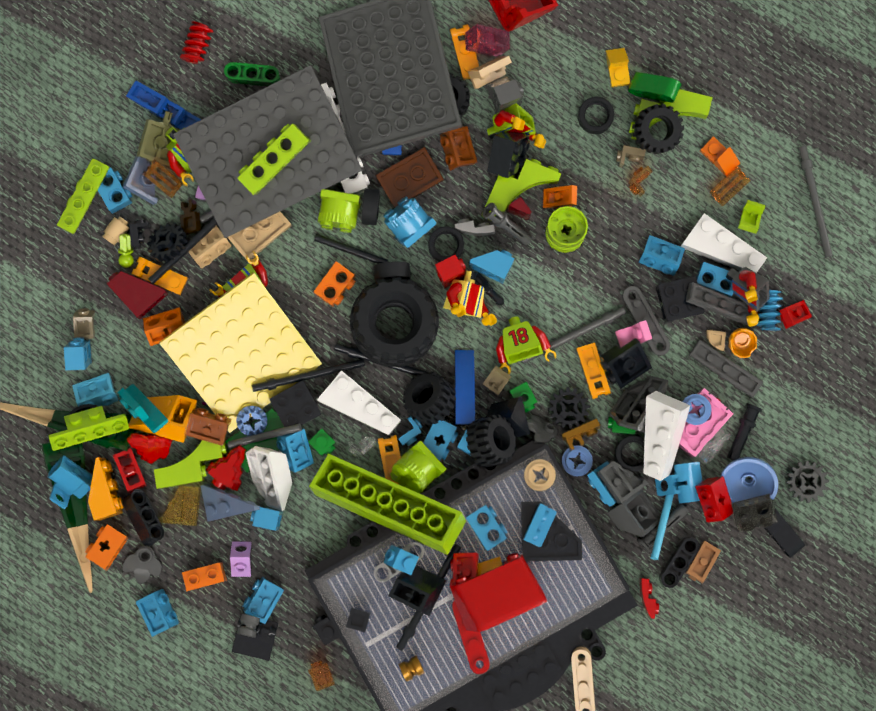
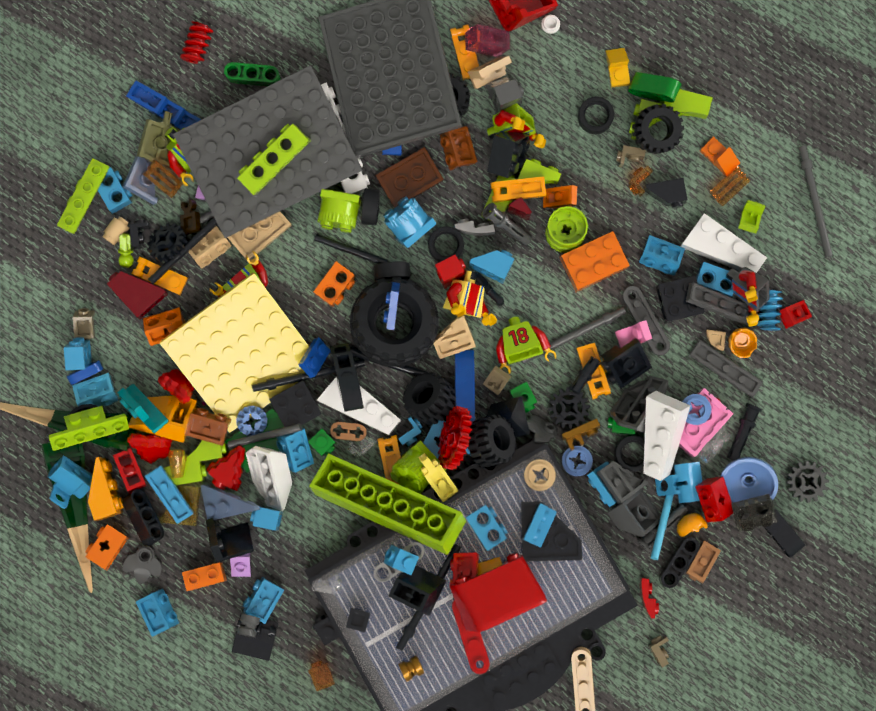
(80, 375): none -> blue beam
(169, 494): none -> dark azure tile
(177, 385): none -> red rock
(177, 462): none -> clear yellow cone
(229, 541): none -> black bracket
(314, 357): none -> blue plate
(323, 585): none -> clear bracket
(346, 377): none -> black slope
(347, 436): none -> medium nougat beam
(392, 300): none -> wing
(437, 478): none -> light yellow hinge
(454, 338): none -> tan wing
(454, 437): none -> red gear
(518, 188): none -> light orange plate
(550, 24): none -> white plate
(585, 375): none -> black pin
(594, 261): none -> orange brick
(659, 654): none -> dark tan bracket
(668, 192): none -> black slope
(691, 523): none -> light orange hair

